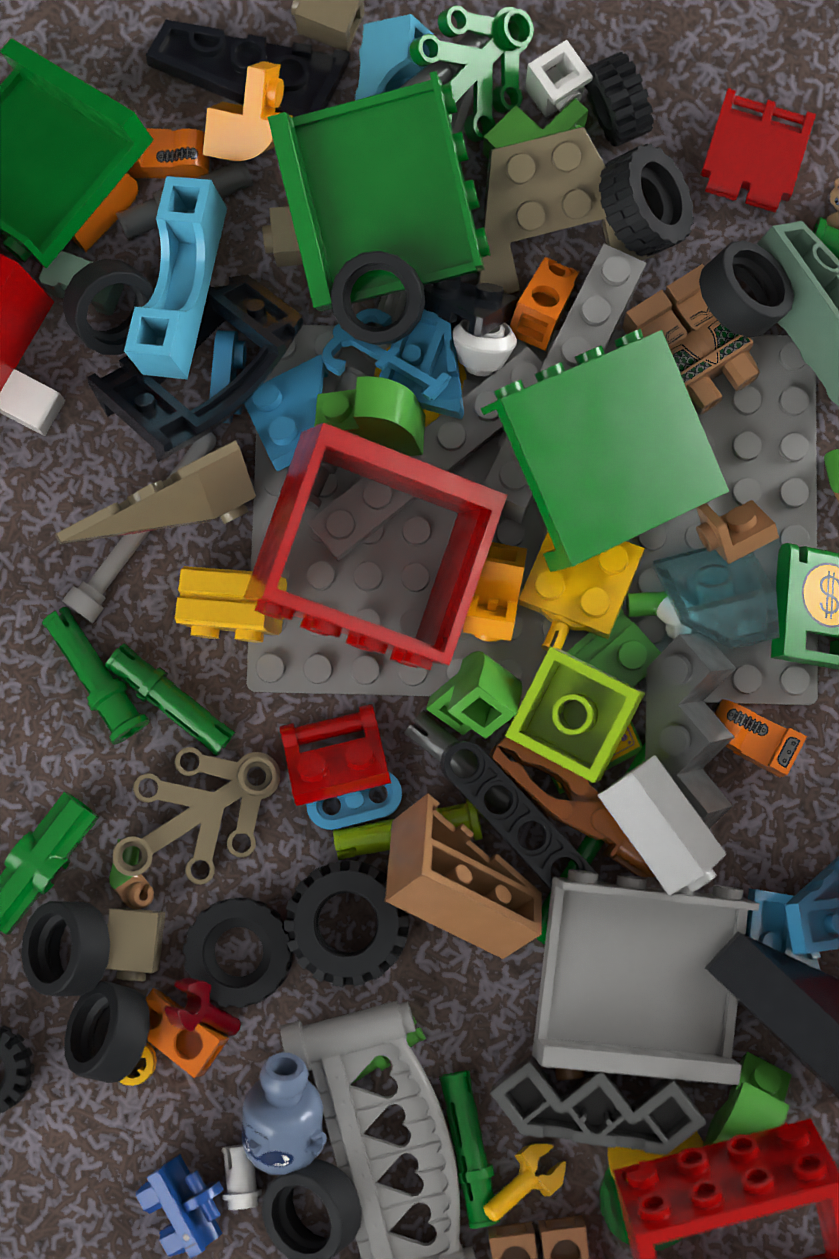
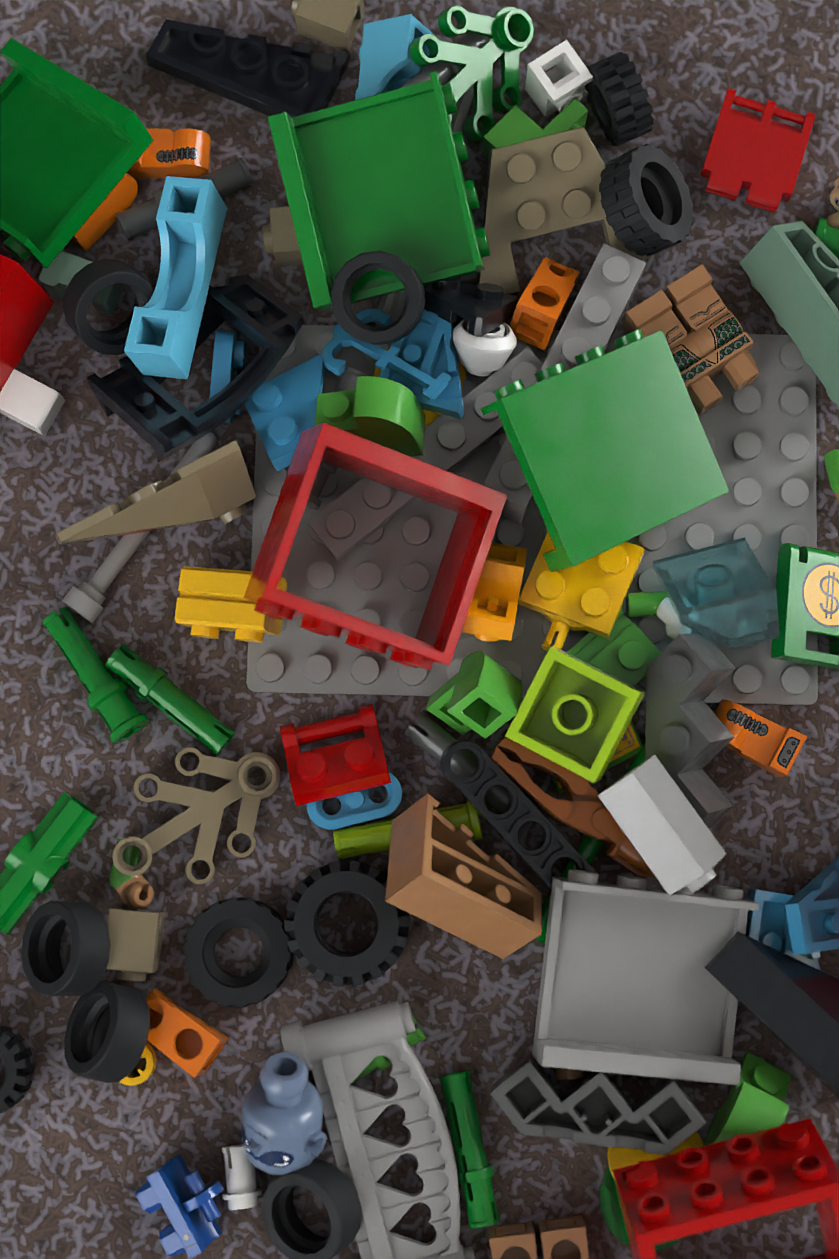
(200, 1010): dark red bar -> none
(244, 131): light orange brick -> none
(526, 1181): yellow bar -> none
(731, 303): black tyre -> none
(735, 532): medium nougat bracket -> none

